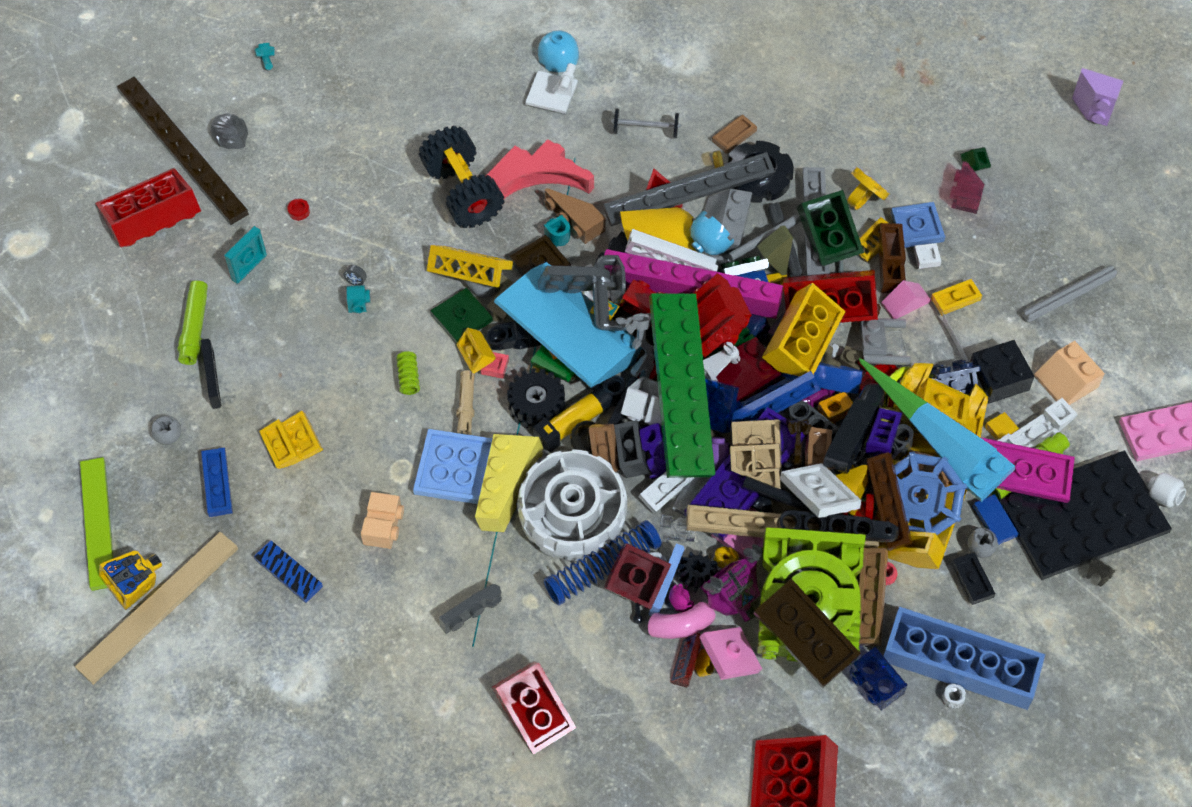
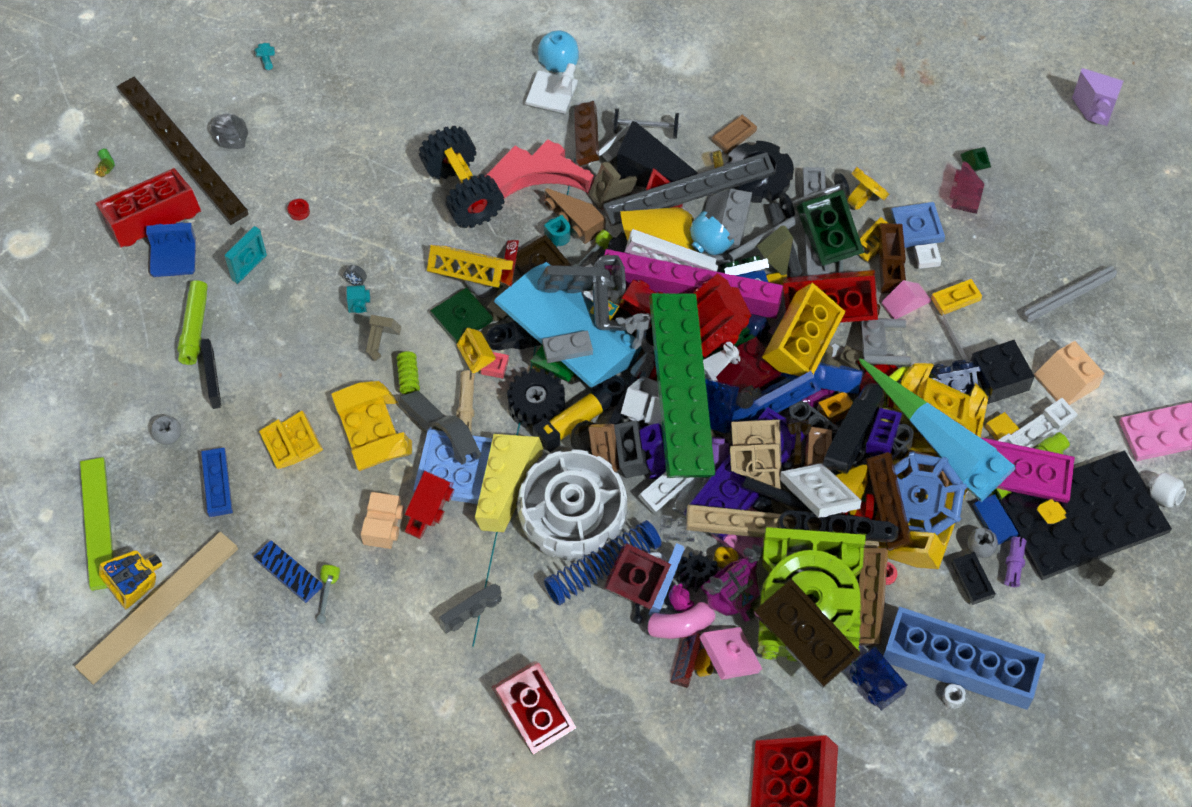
(106, 164): none -> clear yellow arm
(172, 249): none -> blue bracket
(329, 575): none -> hinge
(370, 424): none -> yellow piece
(378, 326): none -> dark tan piece
(428, 503): none -> red brick
(430, 417): none -> dark grey piece
(510, 254): none -> red sticker
(567, 346): none -> light grey plate
(586, 133): none -> reddish brown plate
(602, 241): none -> lime hinge
(608, 186): none -> dark tan piece
(610, 148): none -> white piece
(643, 152): none -> black slope
(747, 395): none -> clear smoke plate
(788, 206): none -> black axle
(1015, 562): none -> medium lavender pin
(1051, 511): none -> yellow piece

